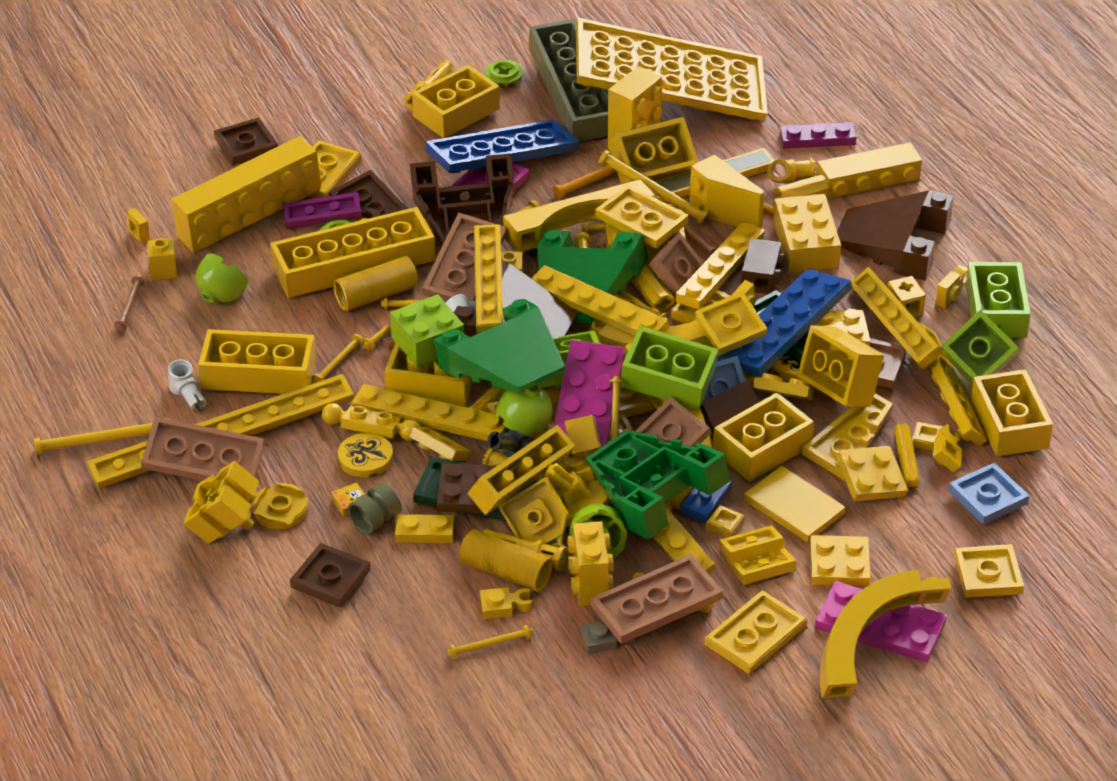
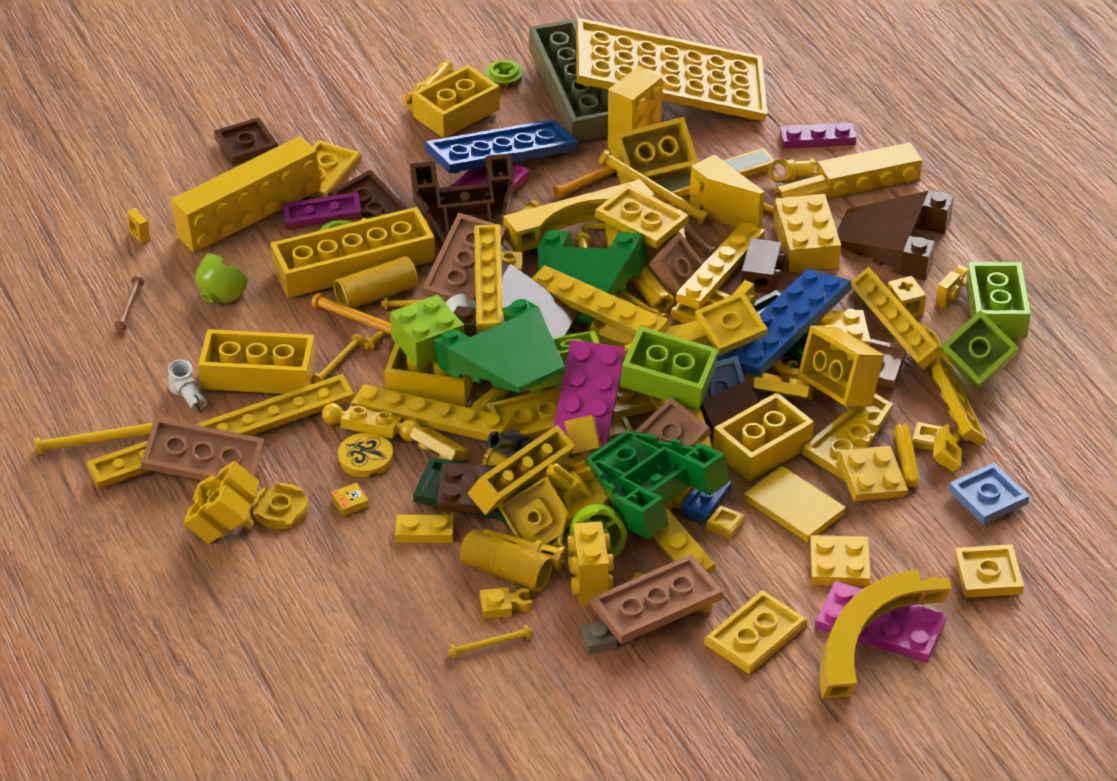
(162, 259): yellow brick -> none
(320, 301): none -> light orange bar
(330, 575): reddish brown plate -> none
(373, 508): olive wheel -> none
(525, 410): lime cylinder -> none
(615, 405): yellow axle -> none
(758, 555): yellow slope -> none
(1011, 412): yellow brick -> none

